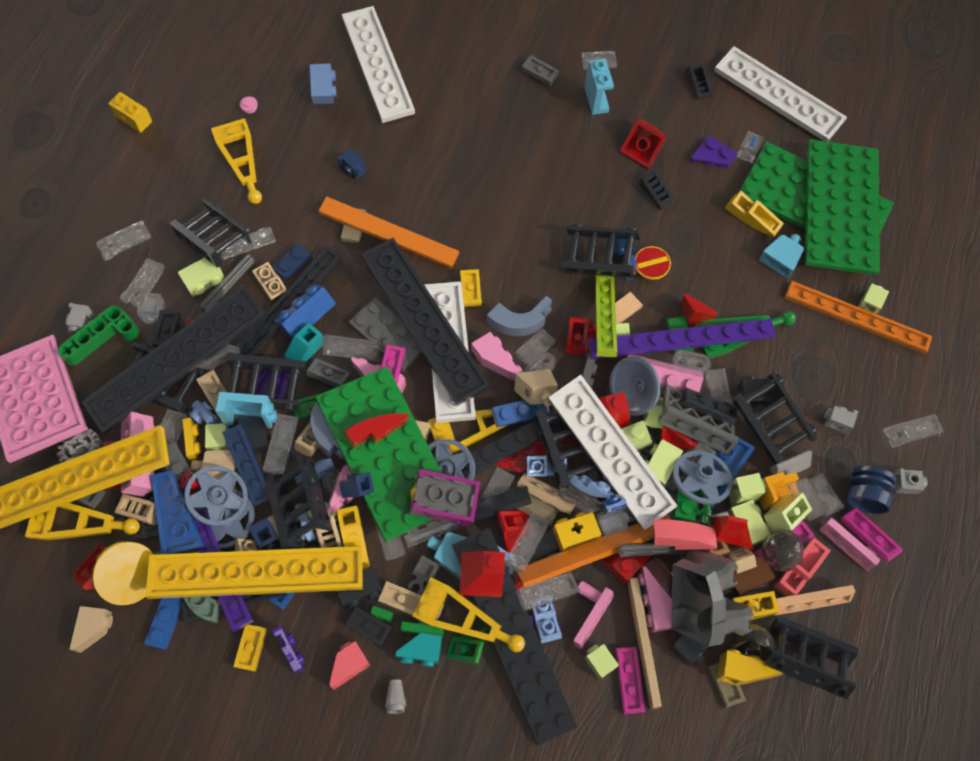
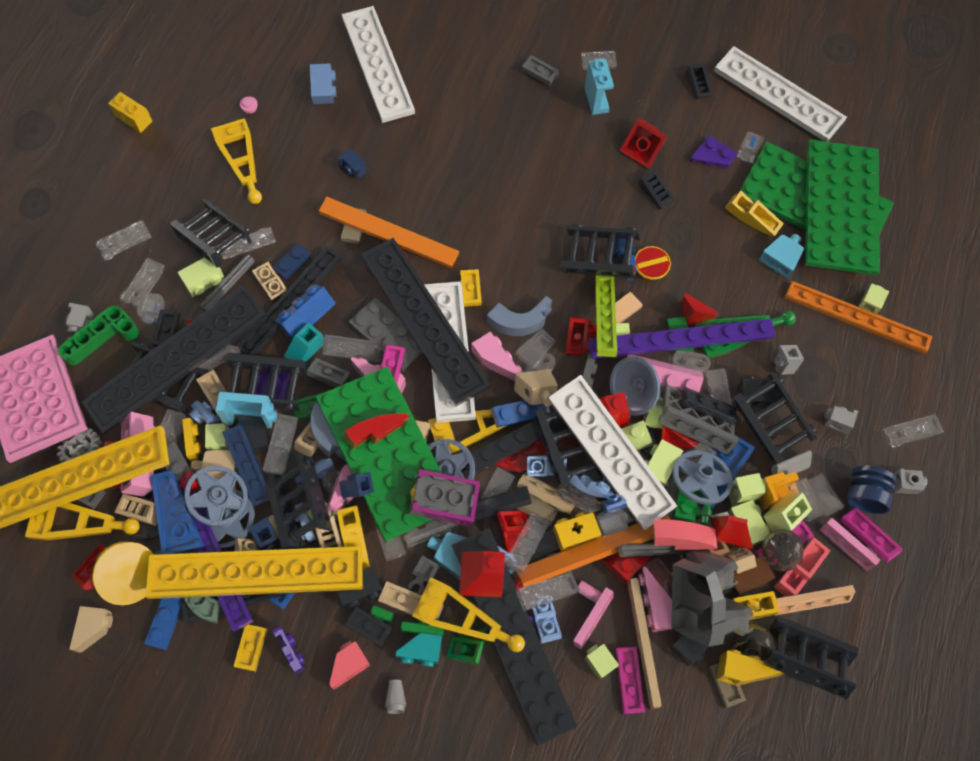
(785, 362): none -> light grey brick

